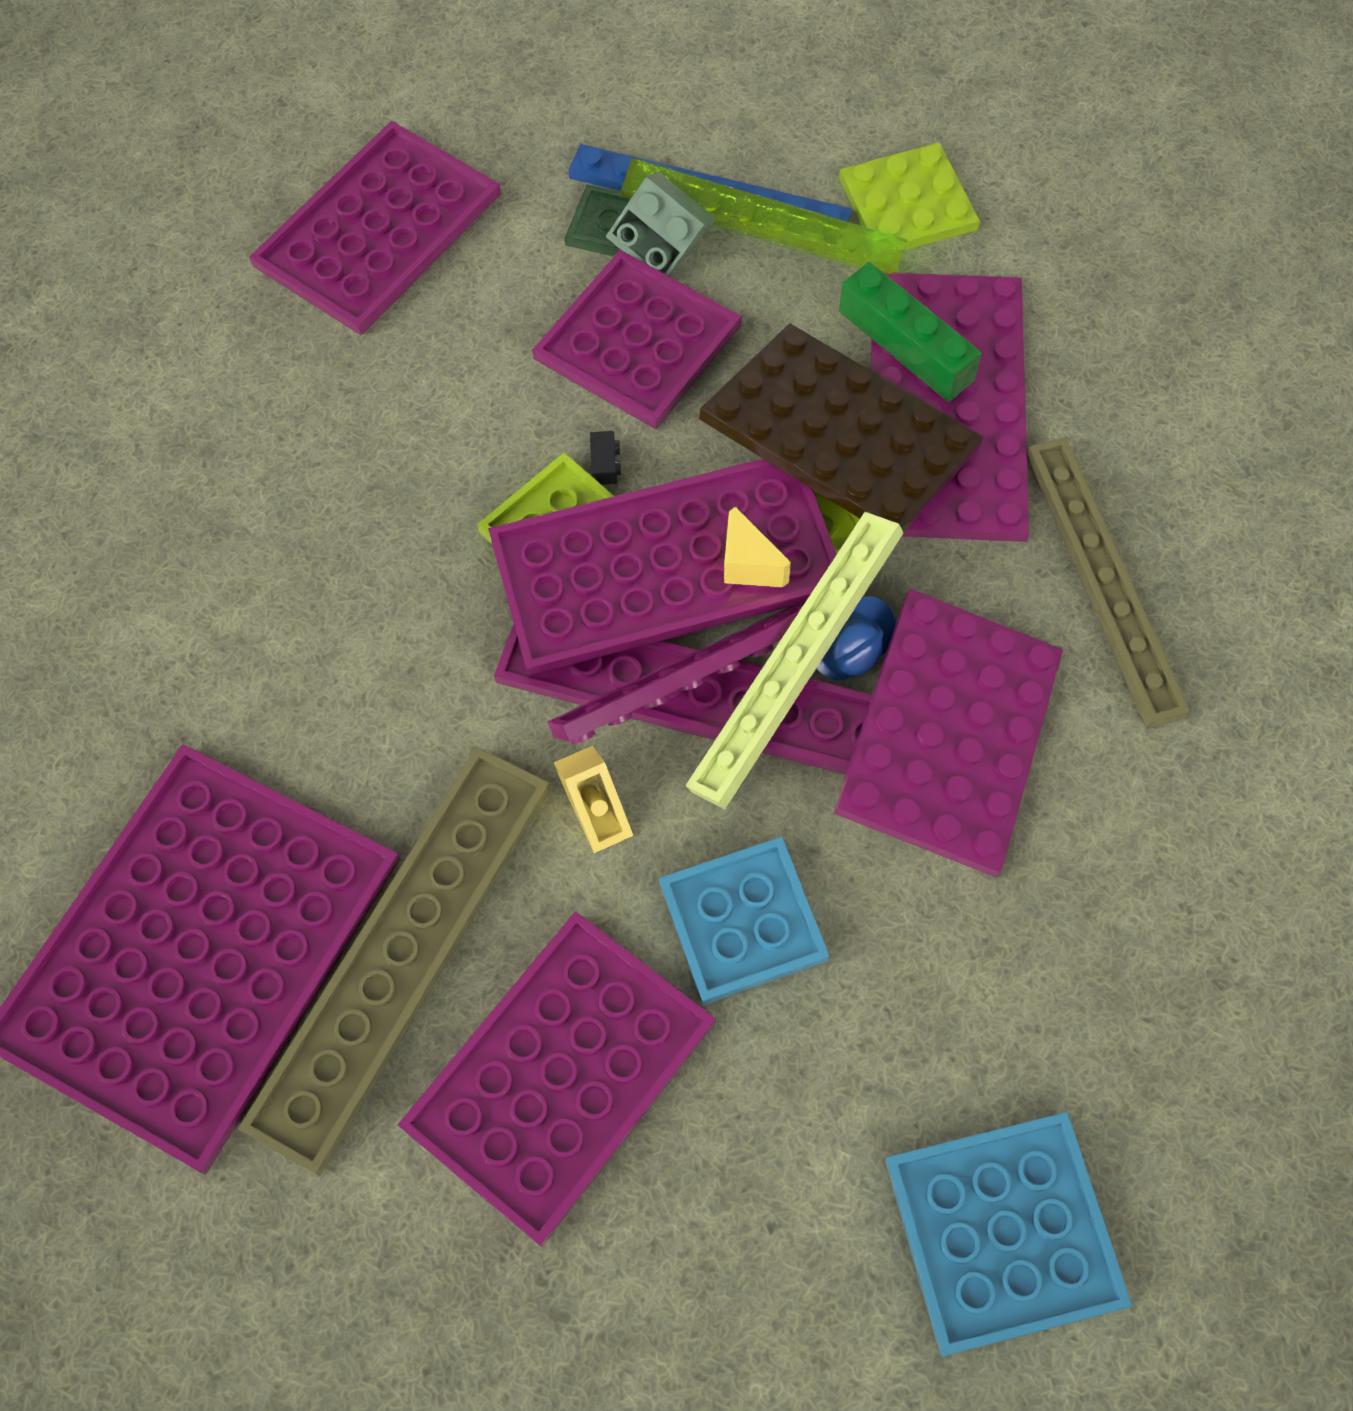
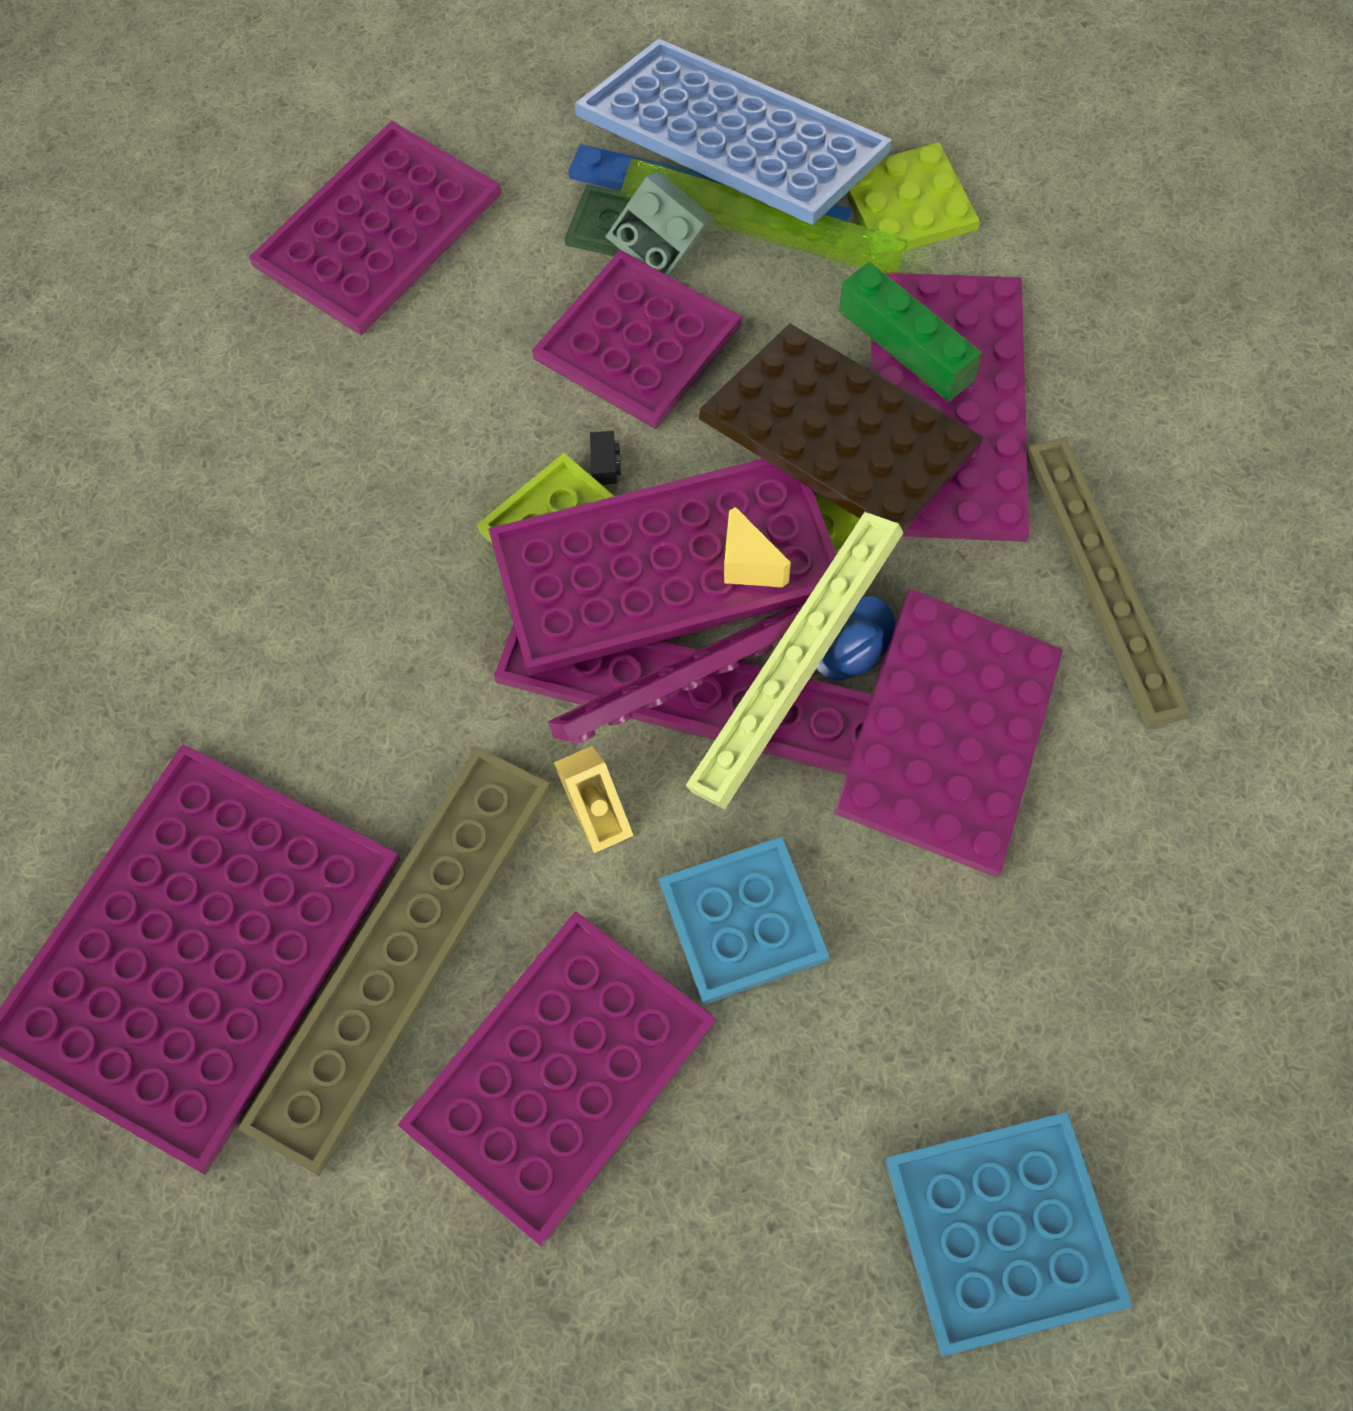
(734, 130): none -> medium blue plate

